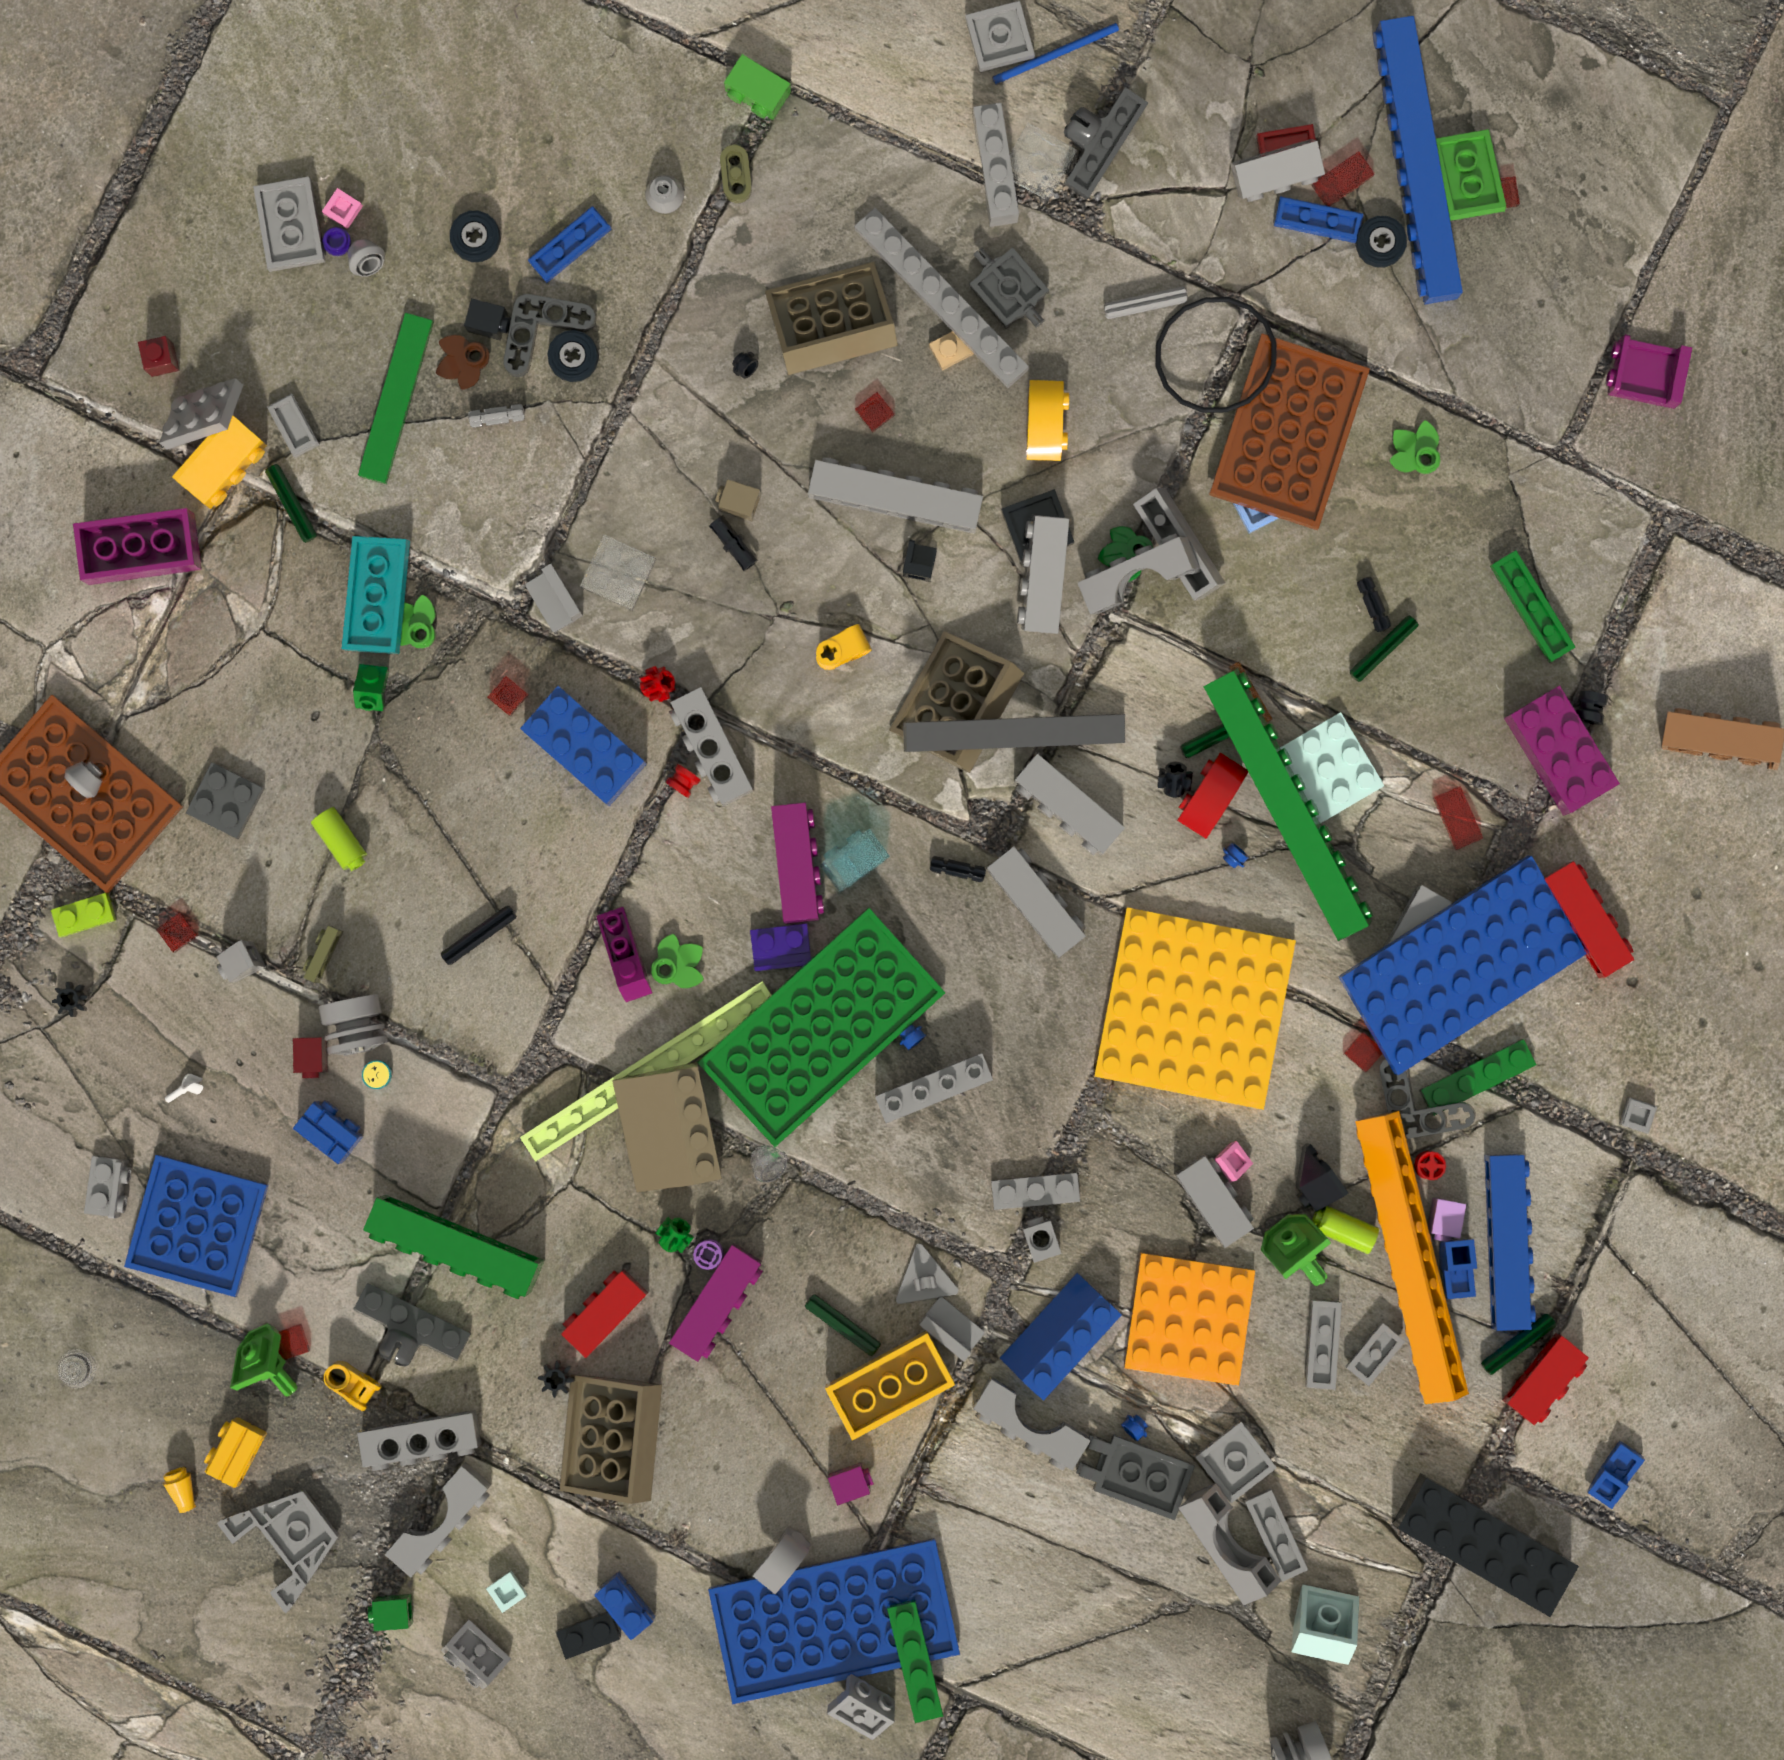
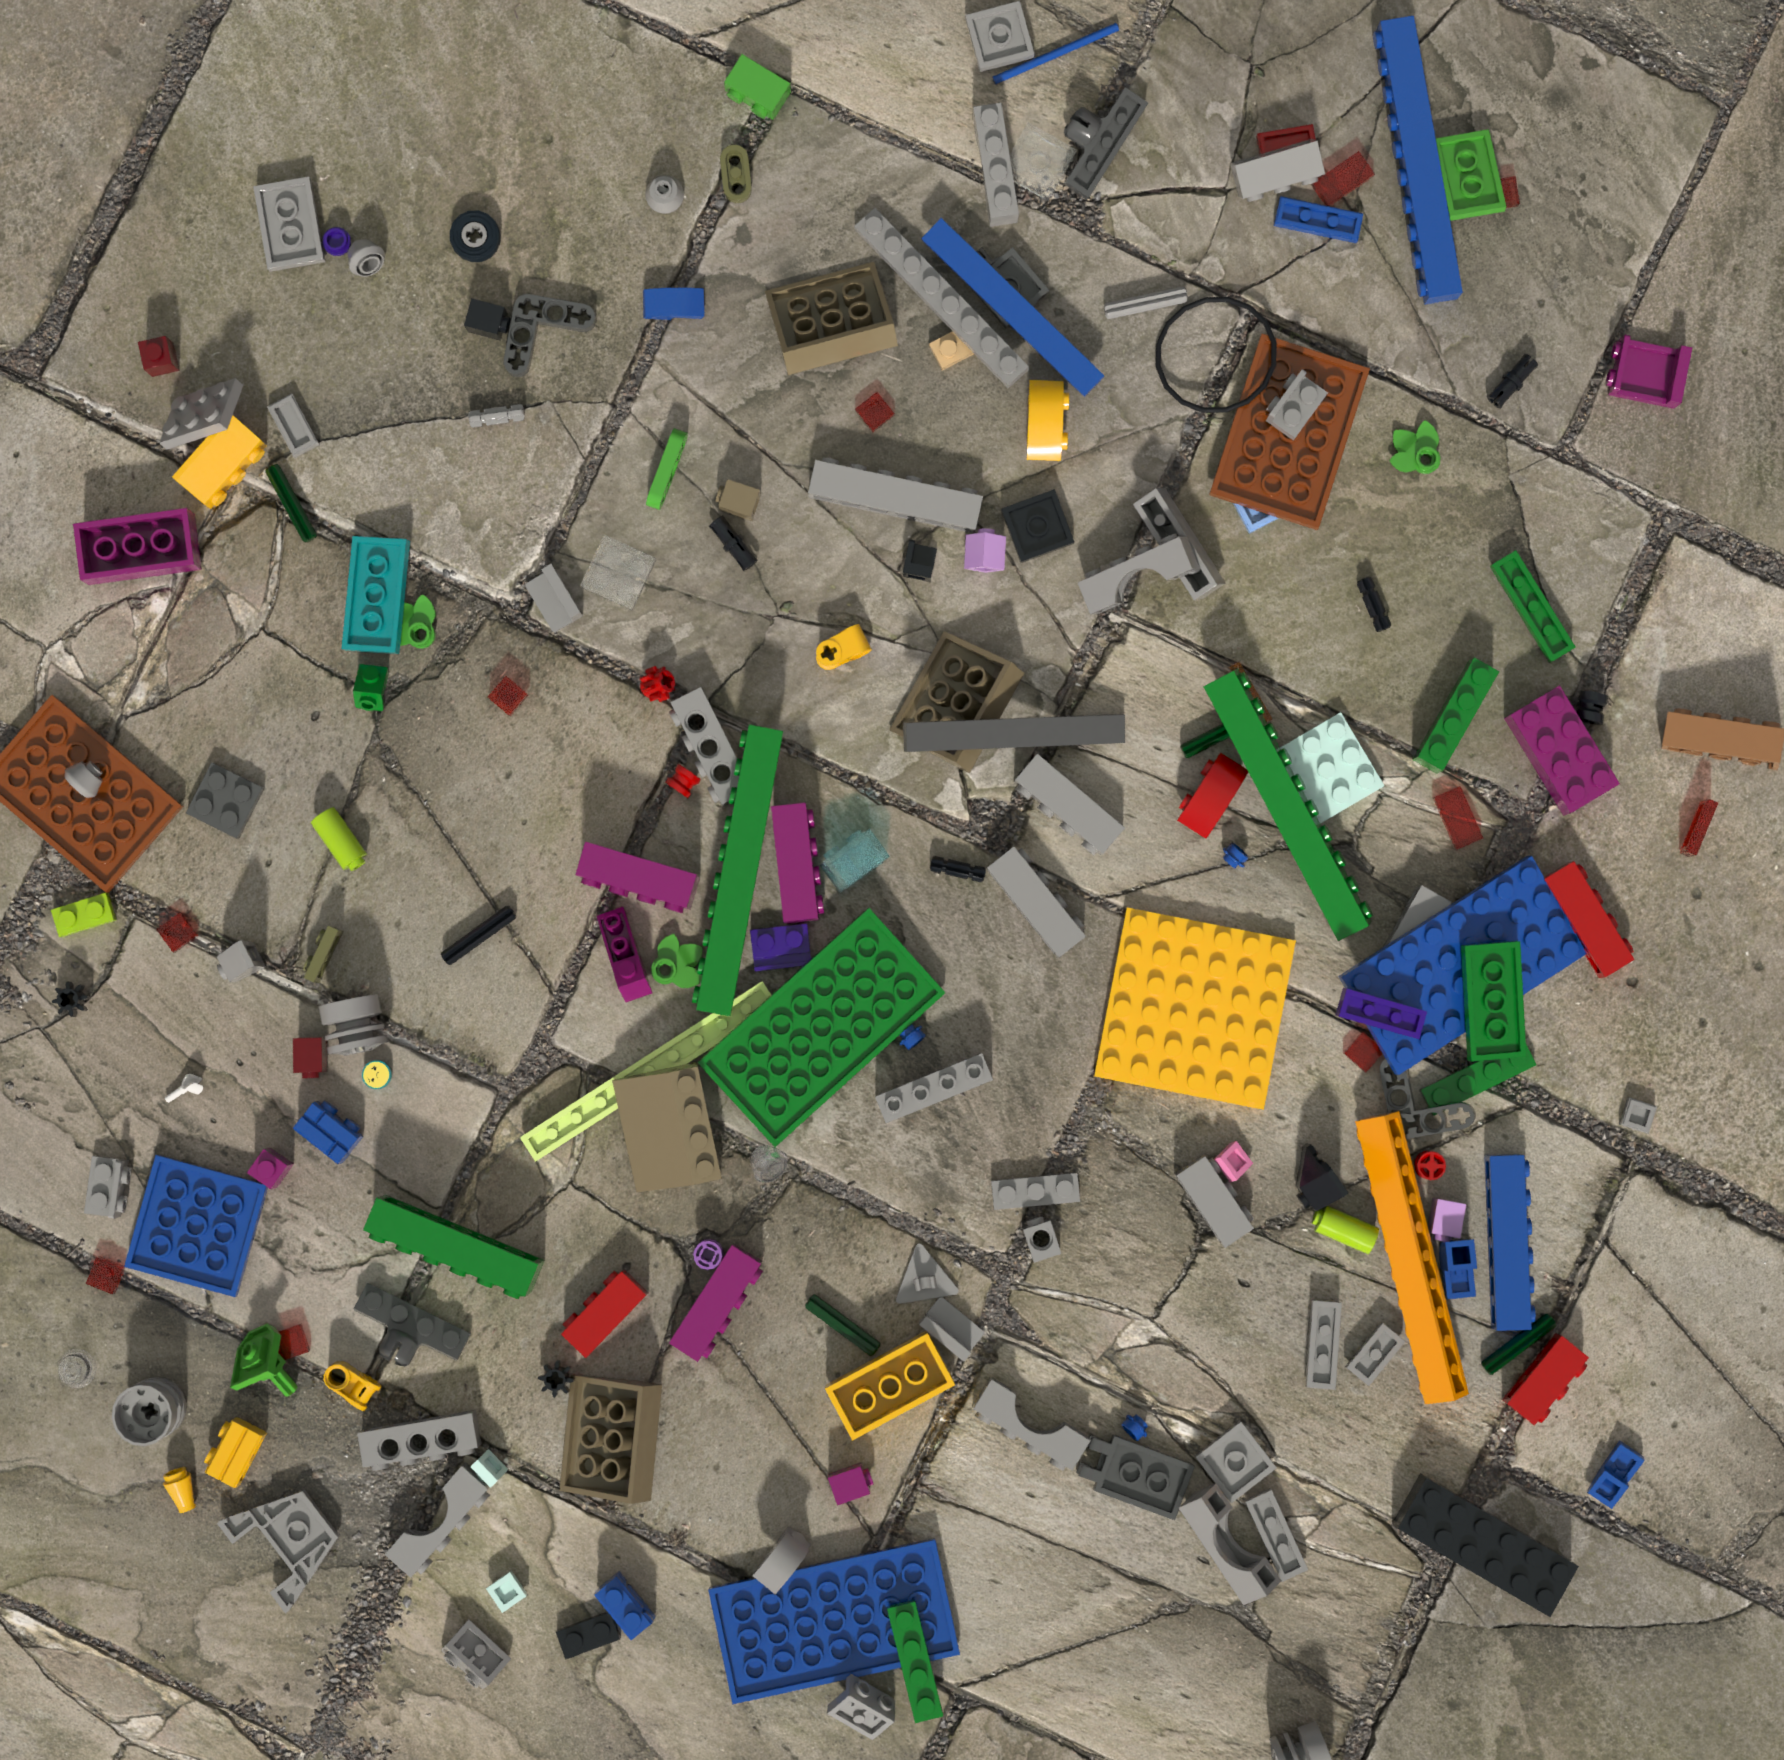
(105, 1275): none -> clear red plate
(135, 1418): none -> light grey wheel
(270, 1168): none -> magenta brick
(342, 208): bright pink plate -> none
(391, 1612): green brick -> none
(395, 398): green tile -> none
(458, 360): reddish brown plate -> none
(489, 1468): none -> light aqua plate
(569, 244): blue tile -> none
(577, 369): black bush -> none
(583, 746): blue brick -> none
(638, 876): none -> magenta brick
(667, 469): none -> bright green beam
(673, 303): none -> blue slope
(674, 1235): green gear -> none
(739, 870): none -> green brick
(744, 364): black plate -> none
(985, 551): none -> lavender brick
(1012, 307): none -> blue tile
(1044, 574): light grey brick -> none
(1060, 1336): blue slope -> none
(1123, 545): green plate -> none
(1175, 779): black gear -> none
(1189, 1319): light orange plate -> none
(1294, 1246): bright green piece -> none
(1296, 405): none -> light grey bracket
(1326, 1624): light aqua slope -> none
(1381, 1013): none -> dark purple plate
(1384, 648): dark green axle -> none
(1390, 252): black bush -> none
(1455, 715): none -> green brick
(1493, 1000): none -> green plate
(1512, 381): none -> black pin
(1698, 828): none -> clear red tile

